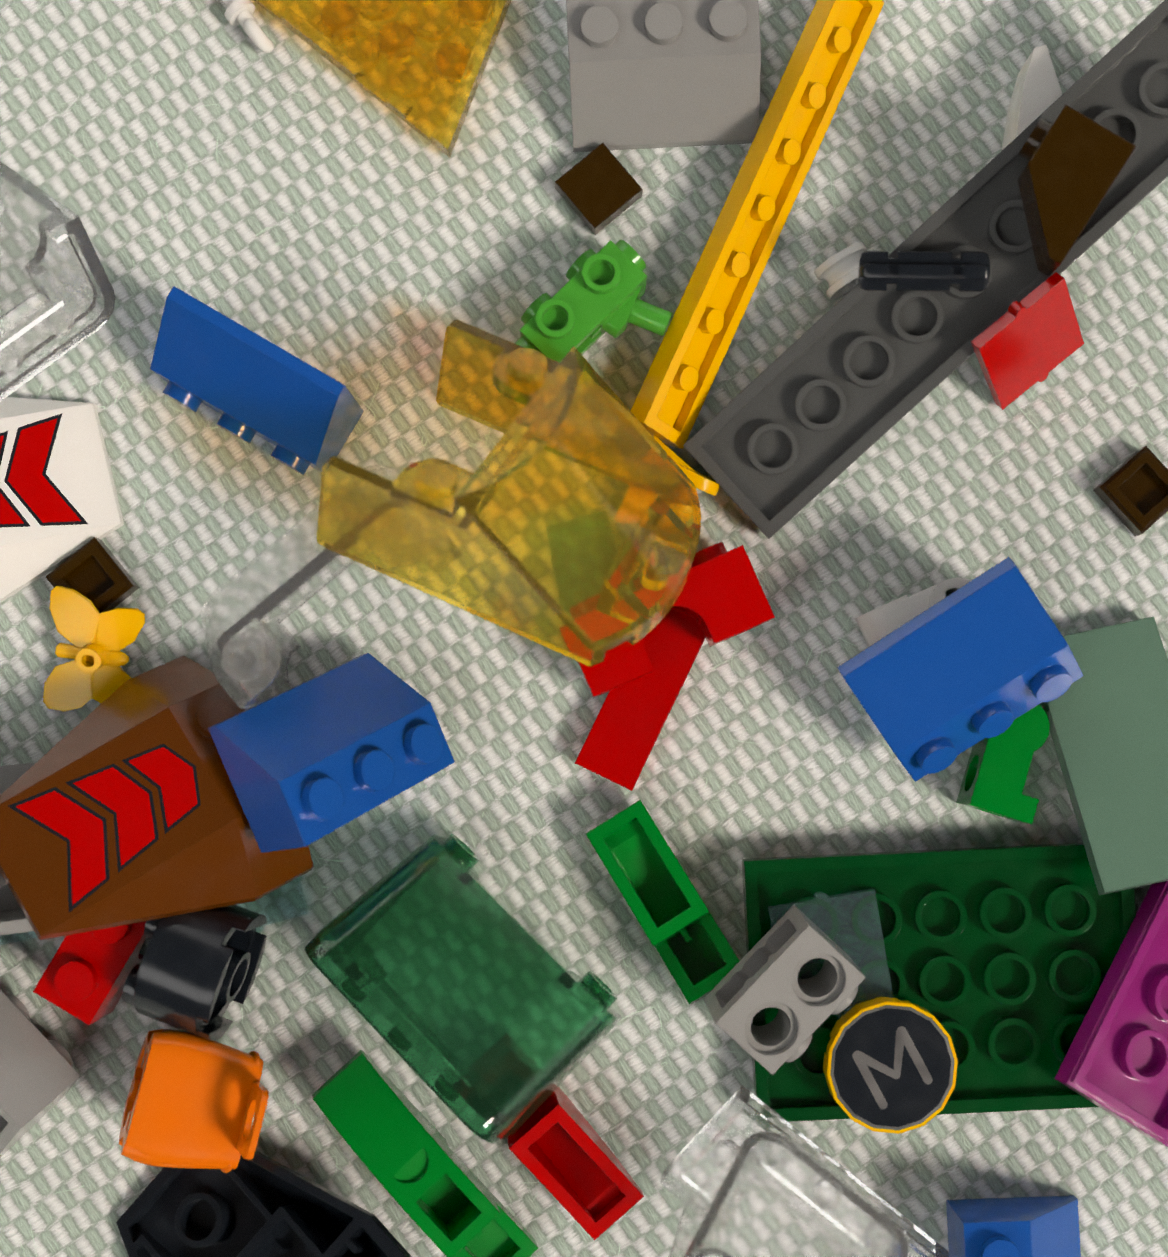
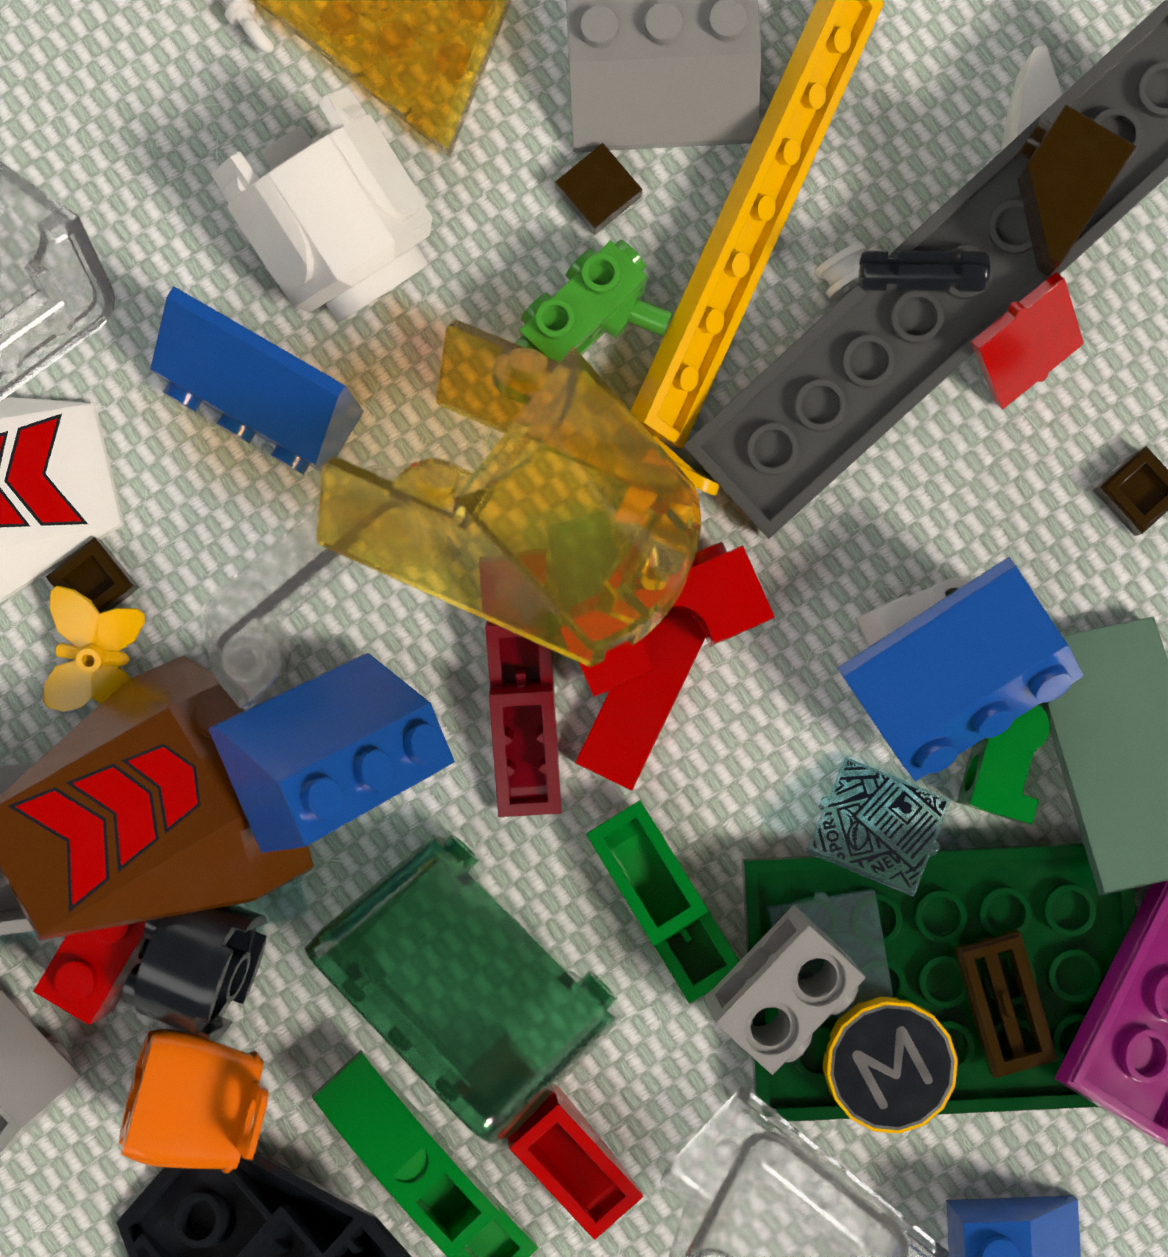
(331, 214): none -> white piece
(523, 724): none -> dark red slope
(879, 826): none -> clear light blue piece
(987, 949): none -> dark brown tile

